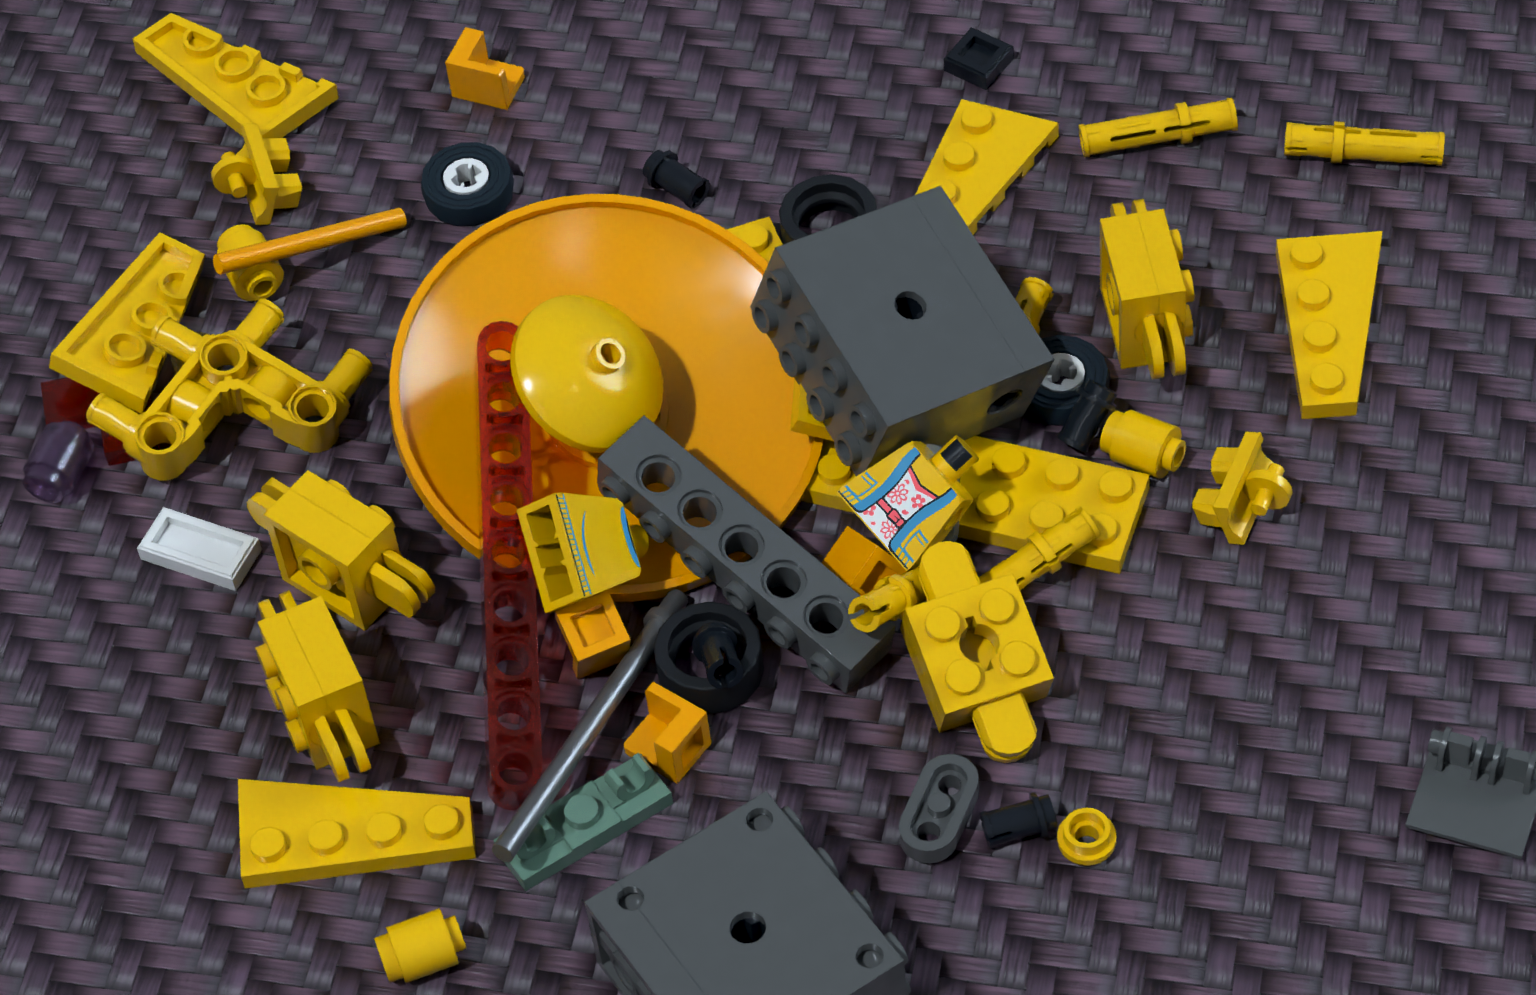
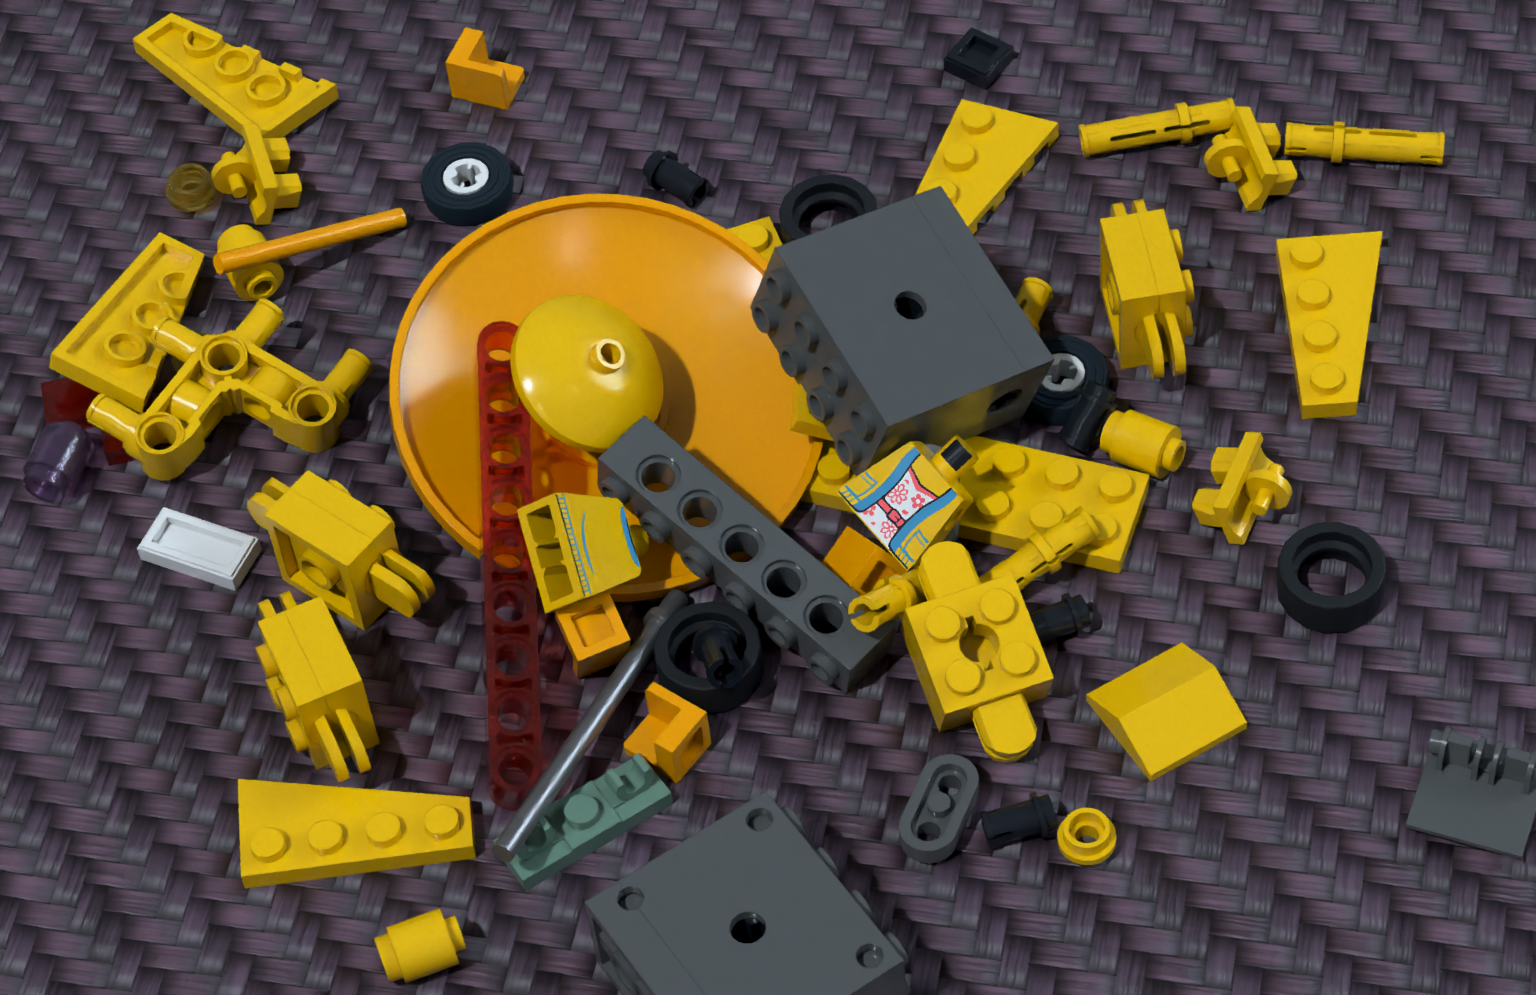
(190, 188): none -> clear yellow plate
(1061, 618): none -> black pin
(1168, 710): none -> yellow slope
(1246, 159): none -> yellow hips
(1330, 541): none -> black tyre

